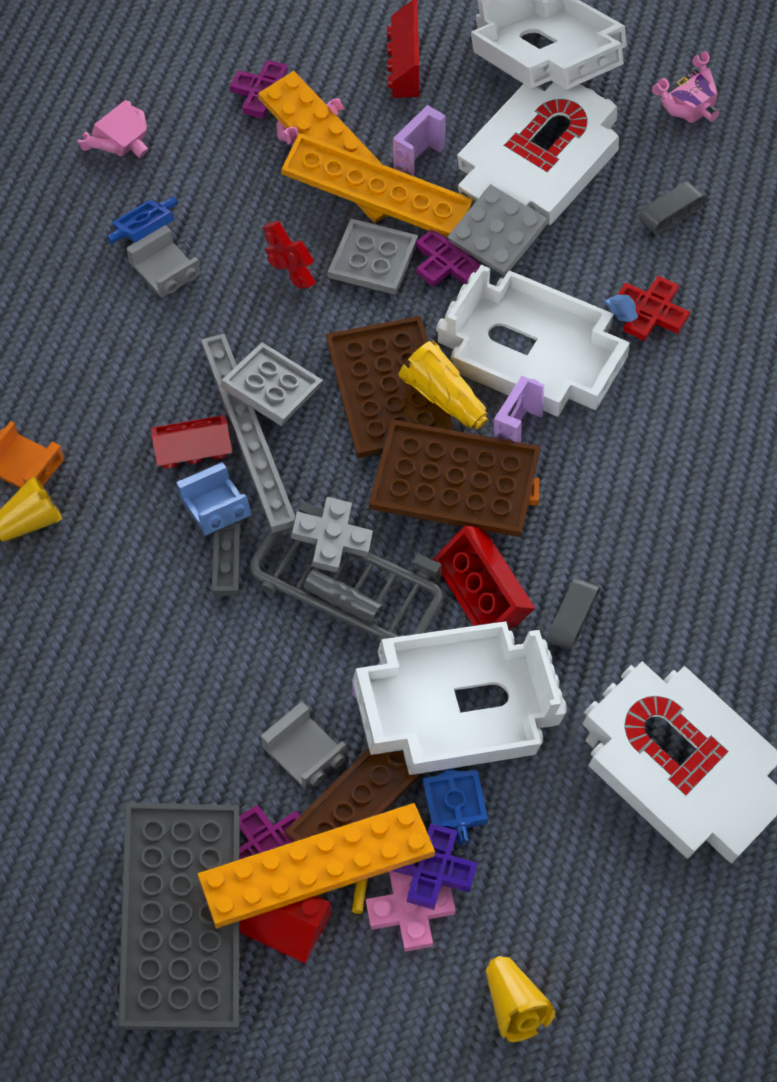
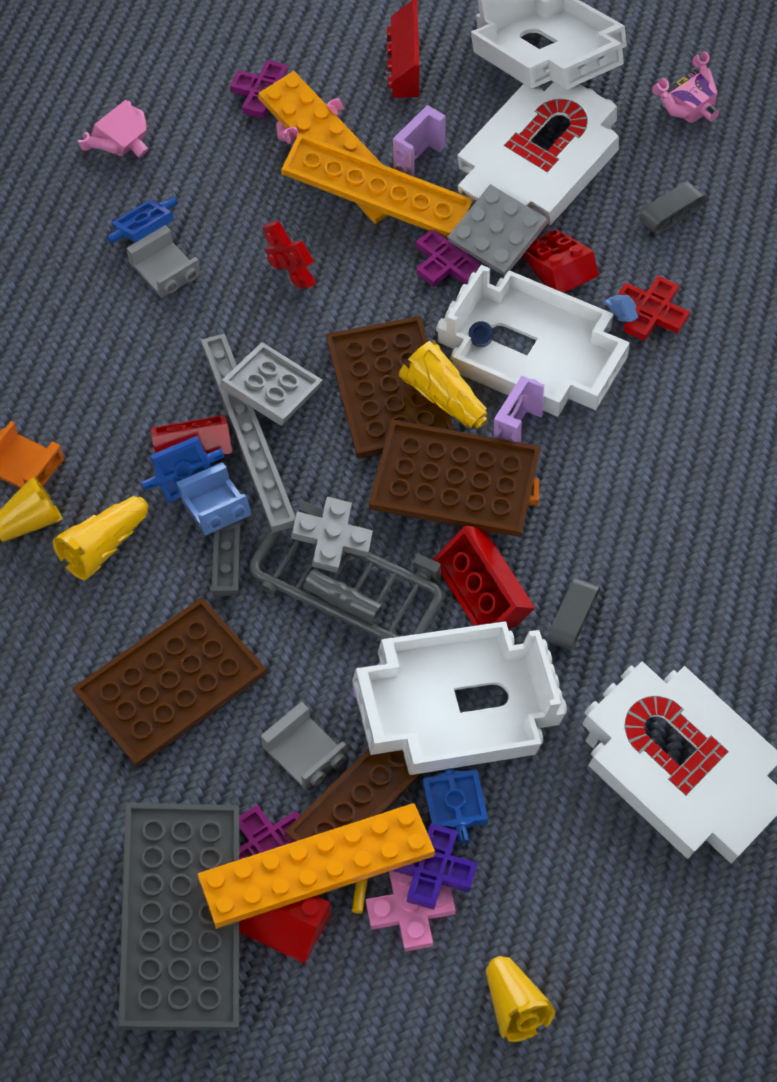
(99, 536): none -> yellow cone
(169, 681): none -> reddish brown plate
(177, 464): none -> blue plate
(373, 256): light grey plate -> none
(481, 334): none -> dark blue tile
(561, 261): none -> red slope

